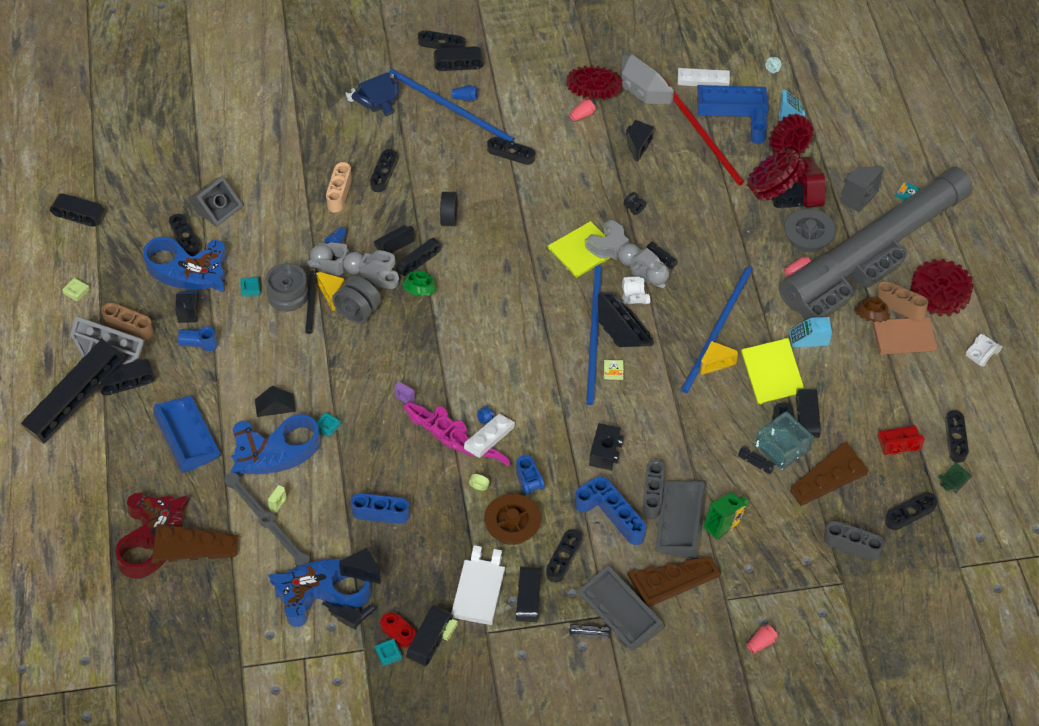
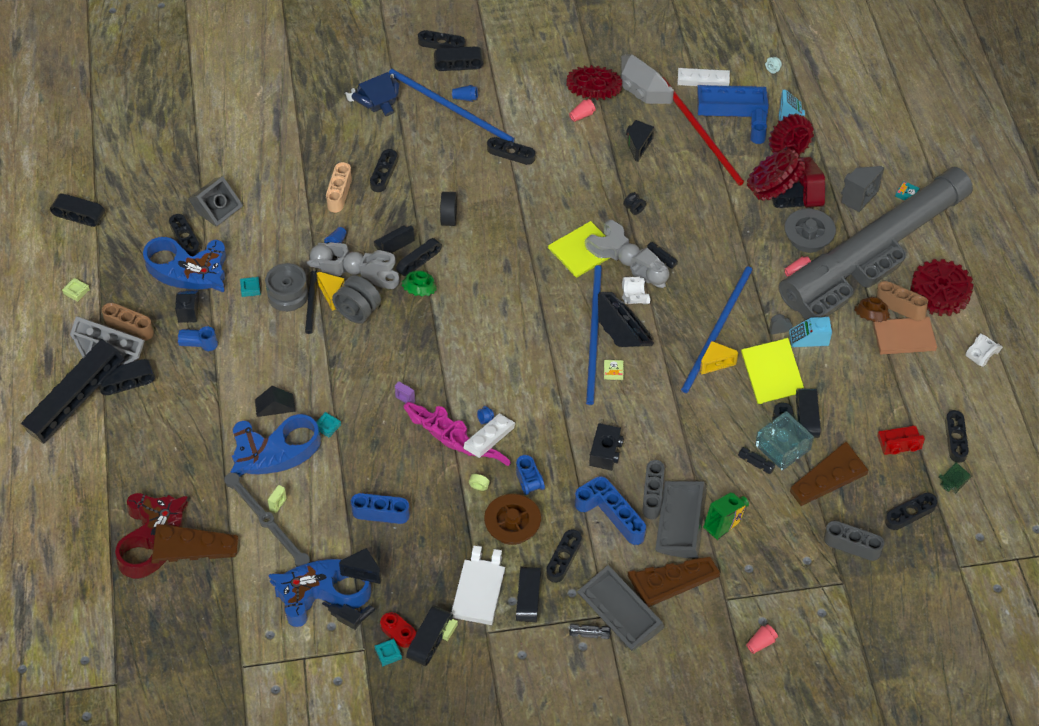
(186, 433): blue slope -> none
(780, 324): none -> dark grey tile

